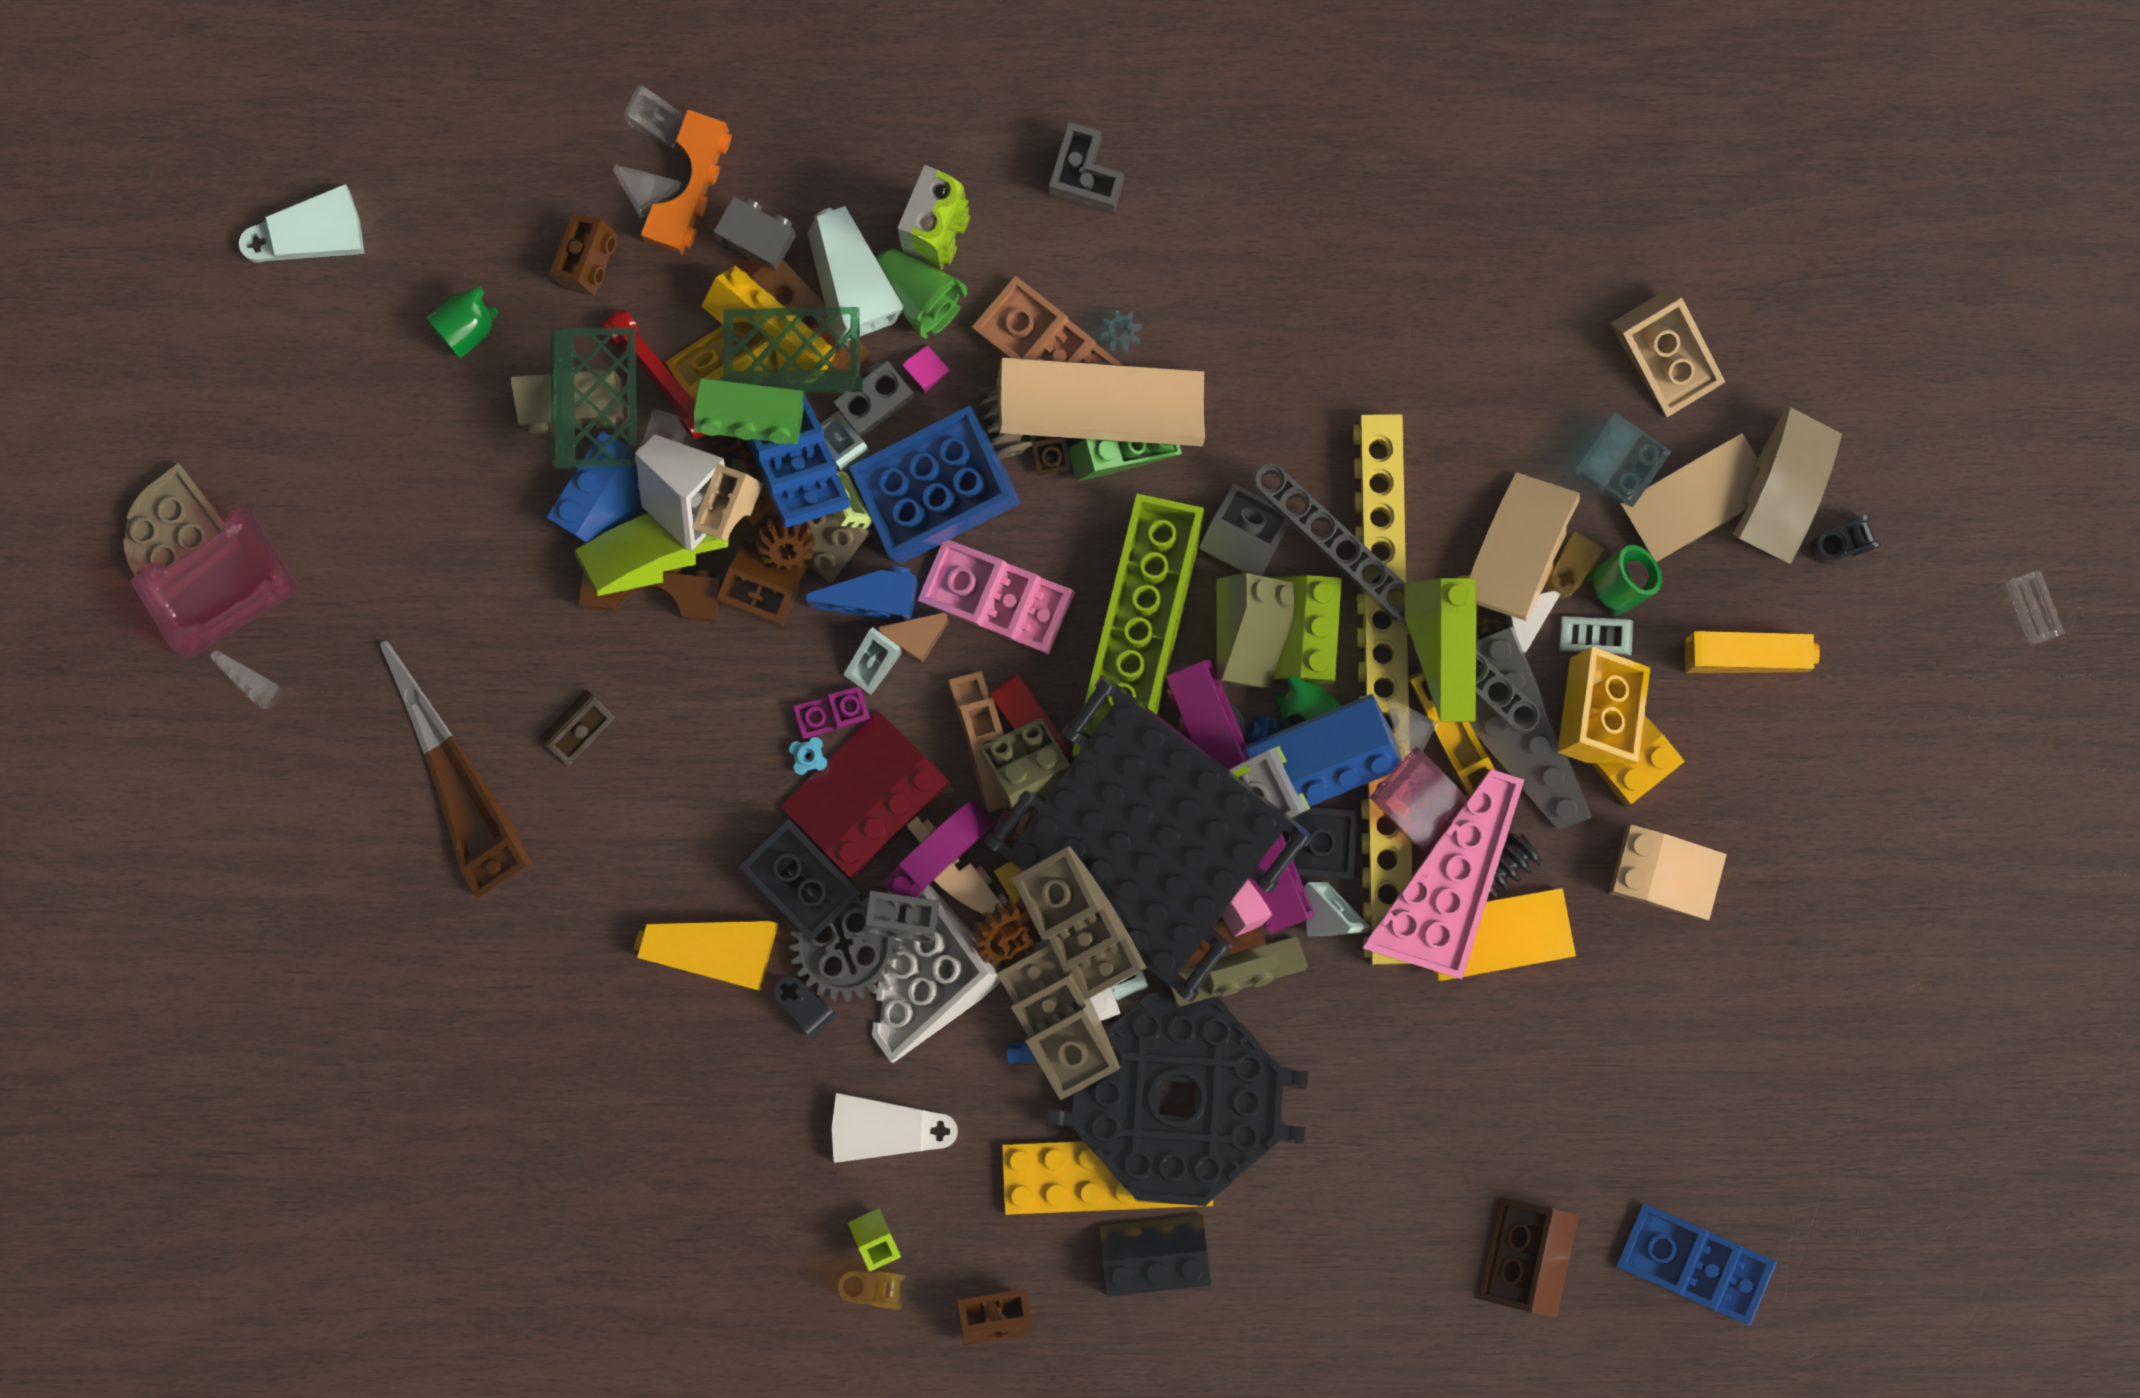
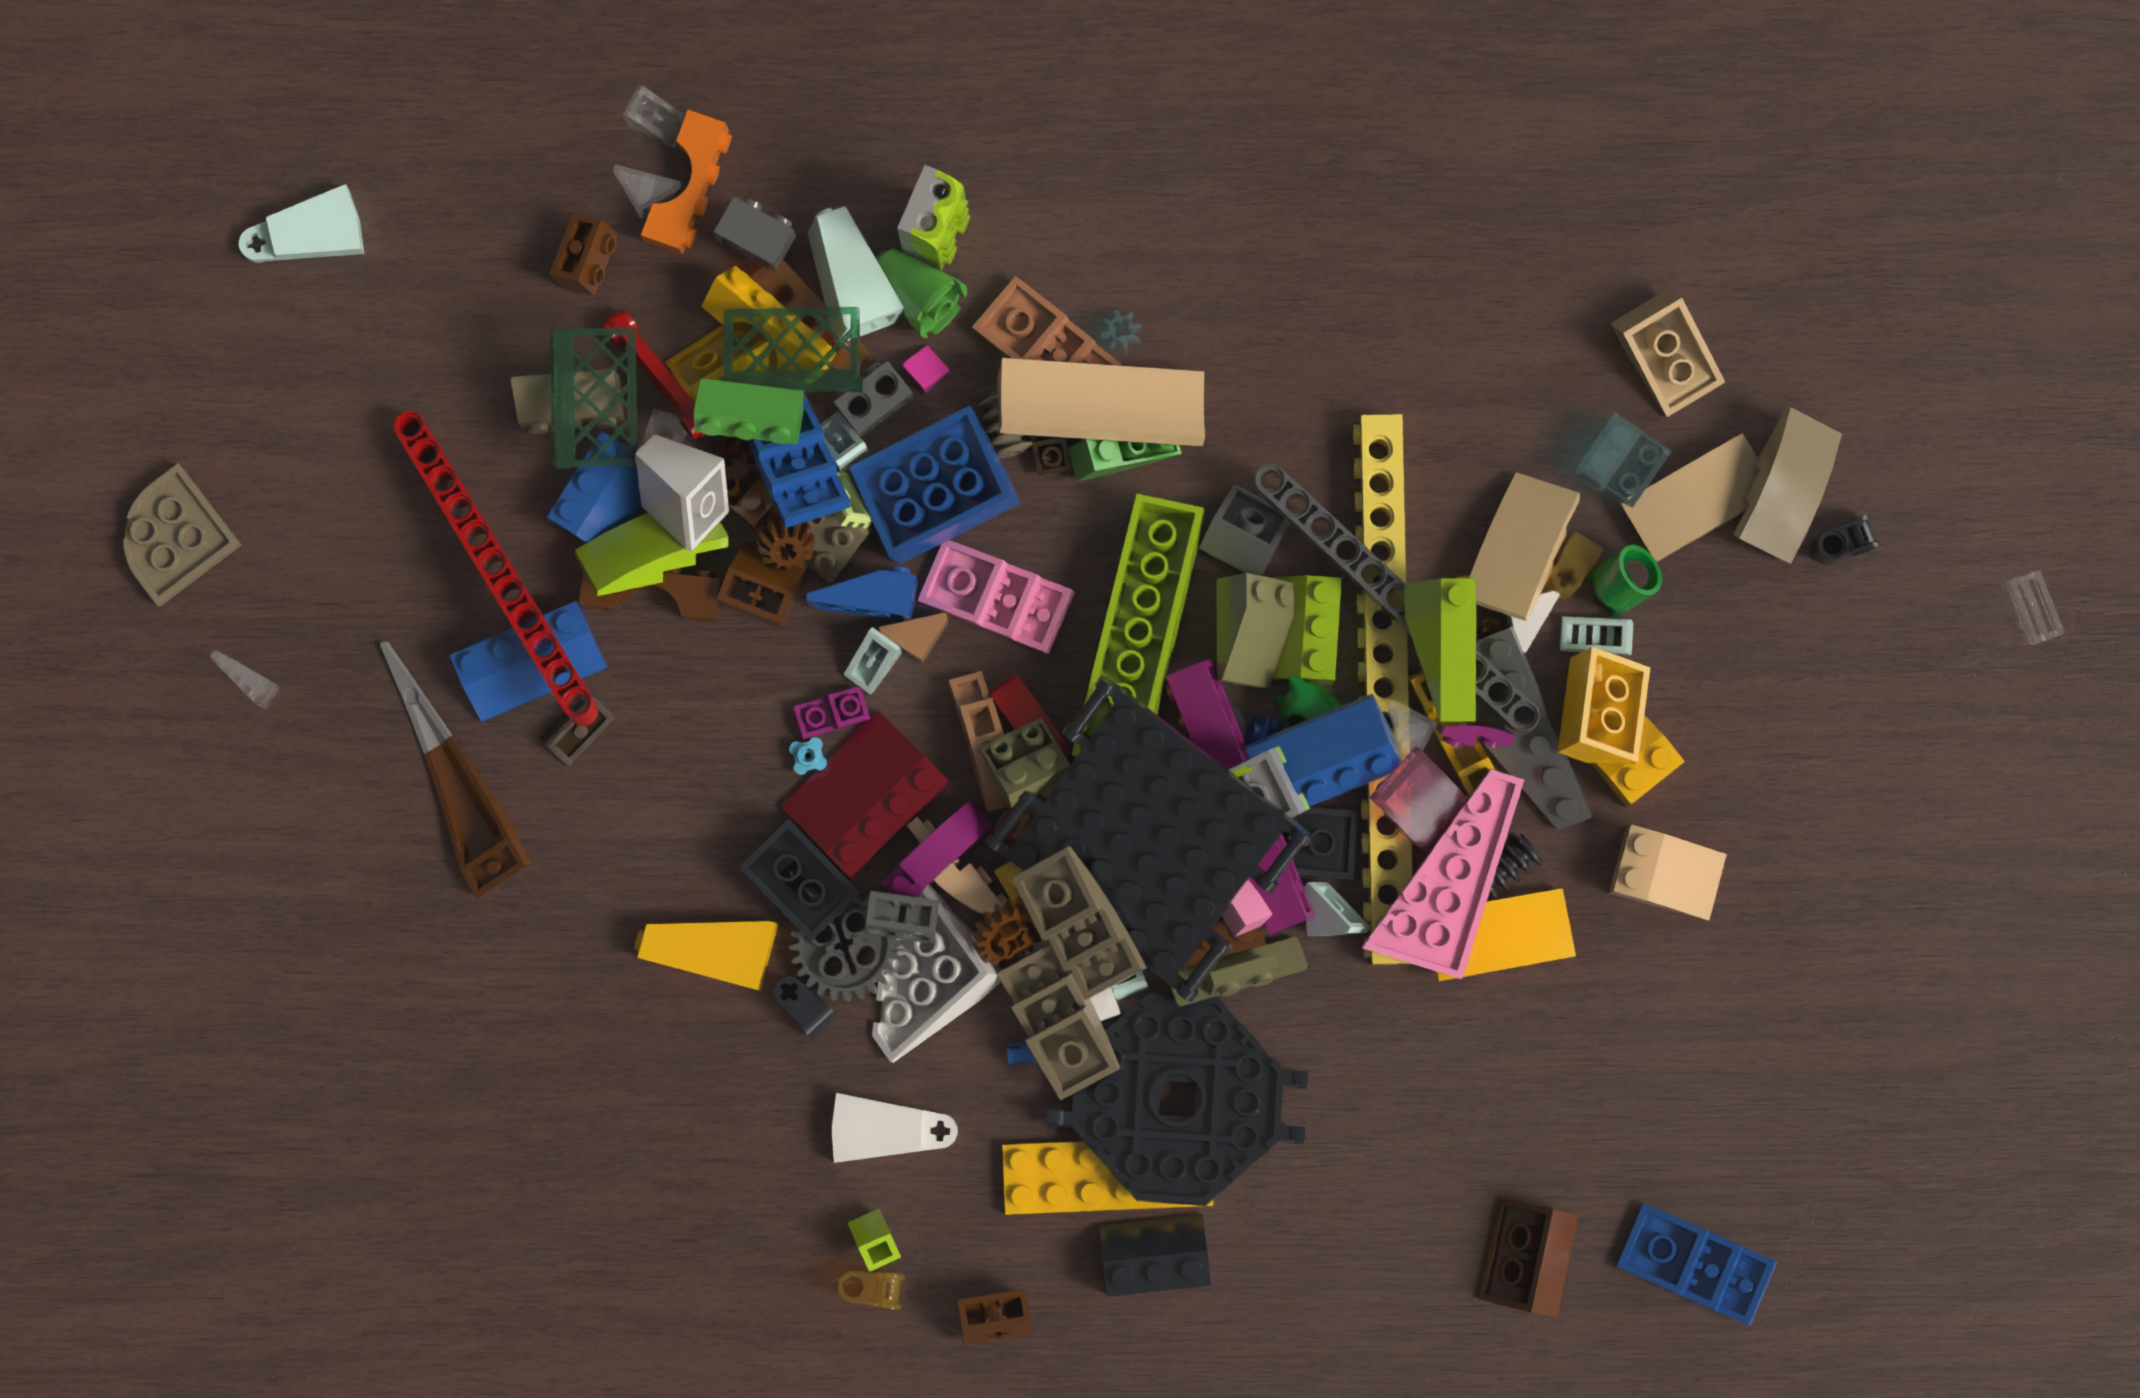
(216, 585): clear pink windscreen -> none
(462, 321): green piece -> none
(503, 675): none -> blue slope
(506, 578): none -> red beam
(726, 501): tan arch -> none
(1078, 177): dark grey brick -> none
(1467, 732): none -> magenta slope
(1749, 652): yellow slope -> none

